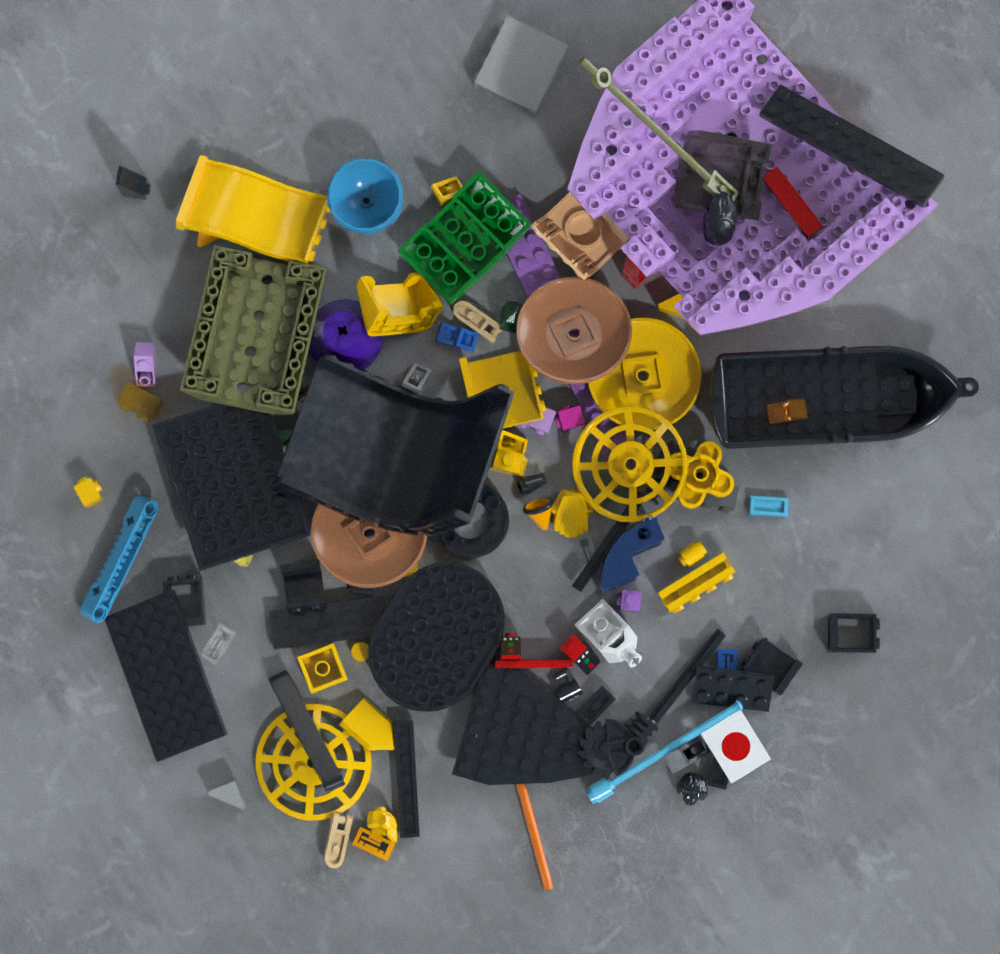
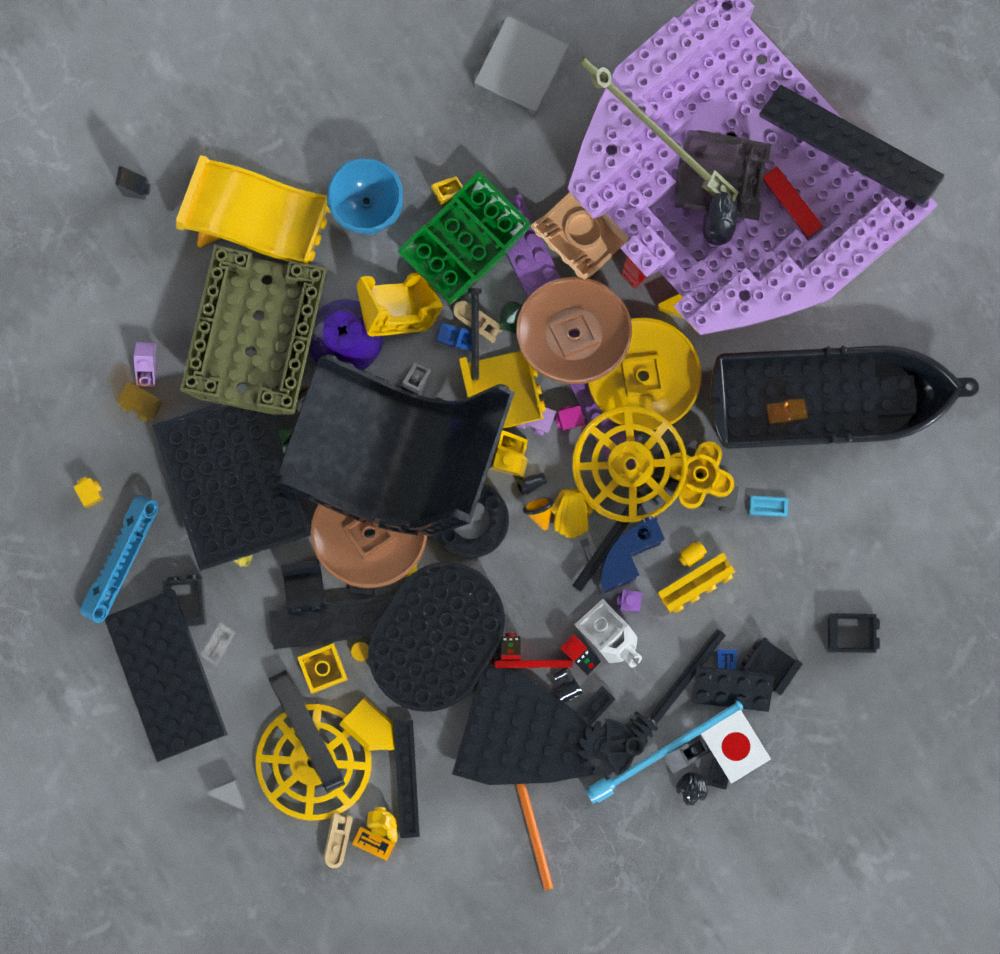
(475, 331): none -> black bar

